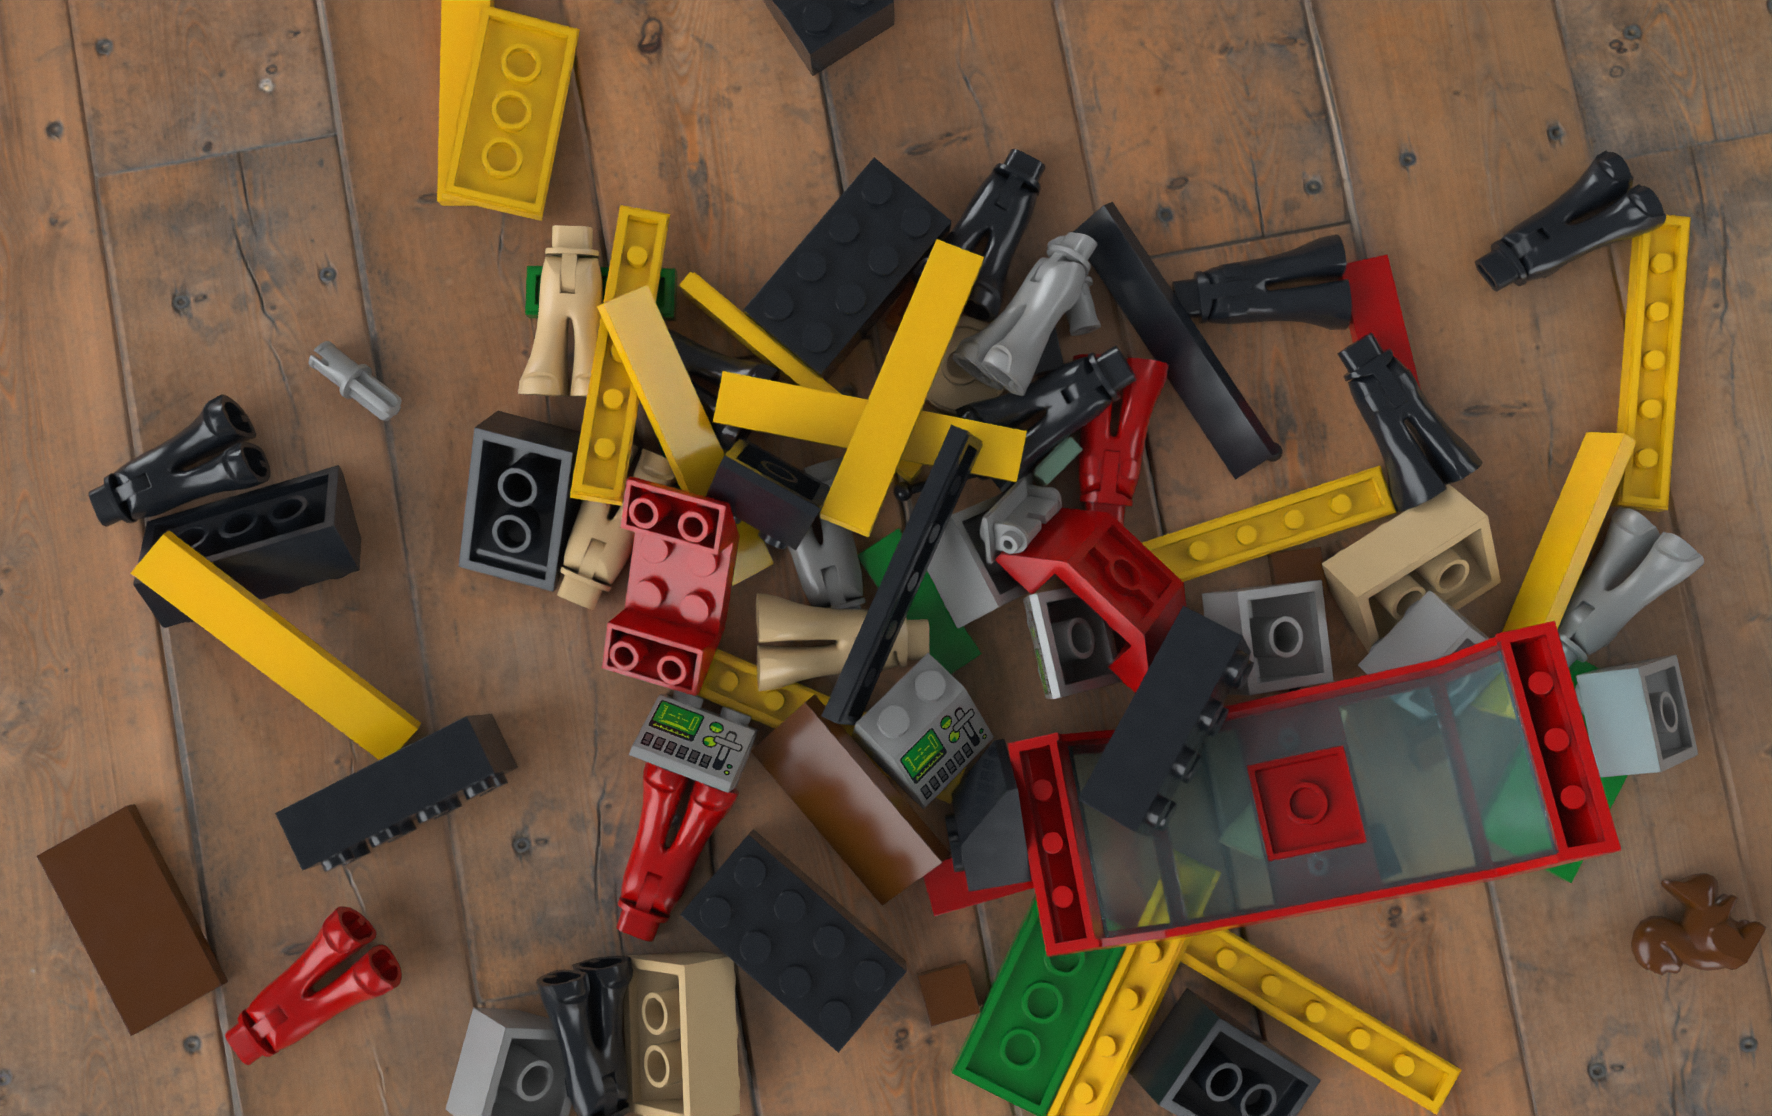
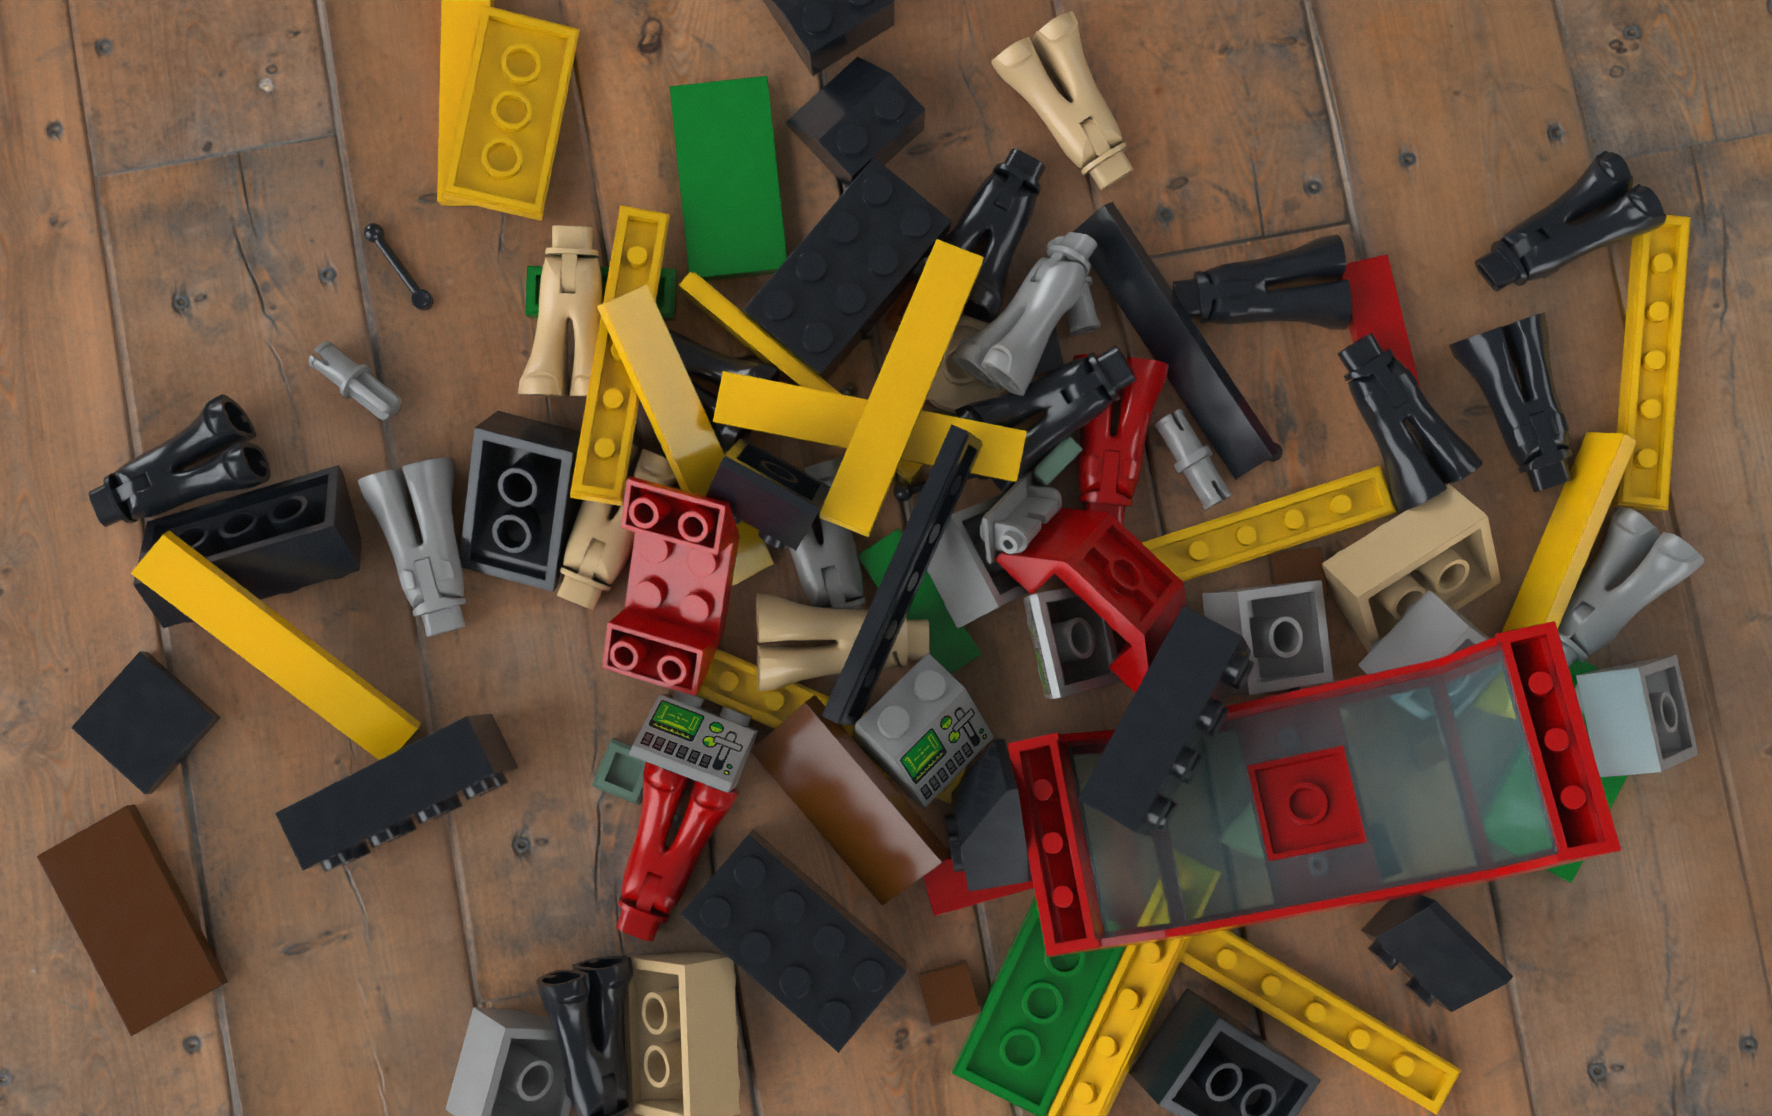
(145, 722): none -> black tile
(290, 1005): red piece -> none
(420, 298): none -> black hinge
(431, 569): none -> light grey piece
(621, 773): none -> sand green tile
(728, 178): none -> green tile
(858, 118): none -> black slope
(1085, 123): none -> tan piece
(1193, 459): none -> light grey pin
(1434, 952): none -> black slope
(1528, 418): none -> black piece
(1704, 935): reddish brown animal -> none

